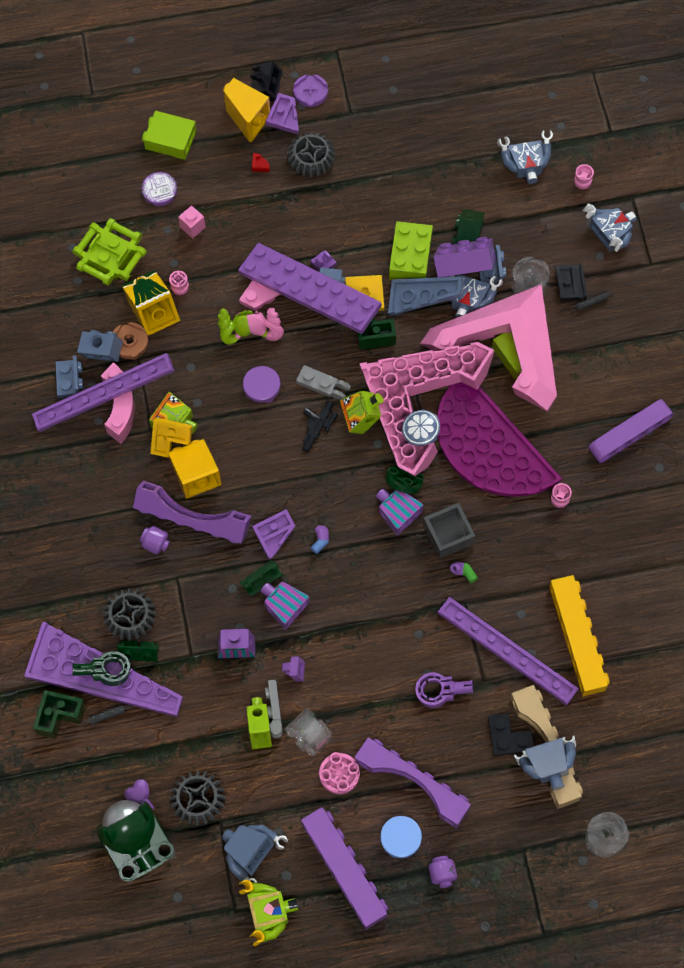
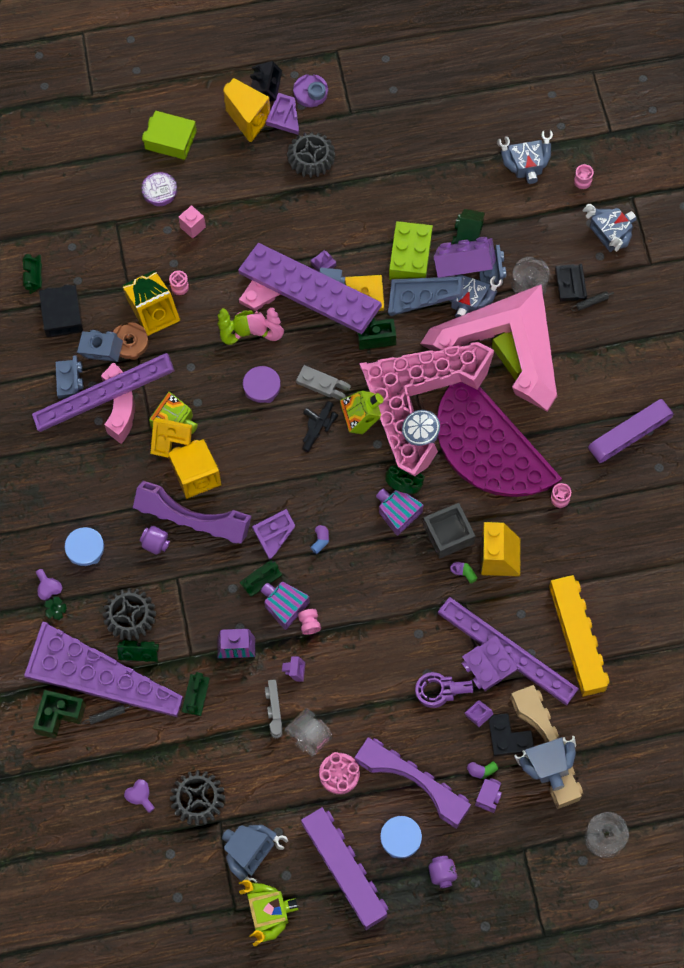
(32, 280): none -> dark green hinge
(47, 586): none -> medium lavender rock
(55, 608): none -> dark green plant
(61, 311): none -> black brick
(84, 546): none -> light blue tile
(97, 669): dark green pin -> none
(109, 252): lime brick -> none
(133, 838): dark green piece -> none
(195, 694): none -> dark green hinge
(259, 164): red tile -> none
(259, 724): lime torso -> none
(309, 621): none -> bright pink wheel
(316, 90): none -> sand blue tile
(479, 713): none -> medium lavender tile
(480, 771): none -> arm
(489, 664): none -> medium lavender plate
(489, 795): none -> medium lavender brick
(499, 550): none -> yellow slope

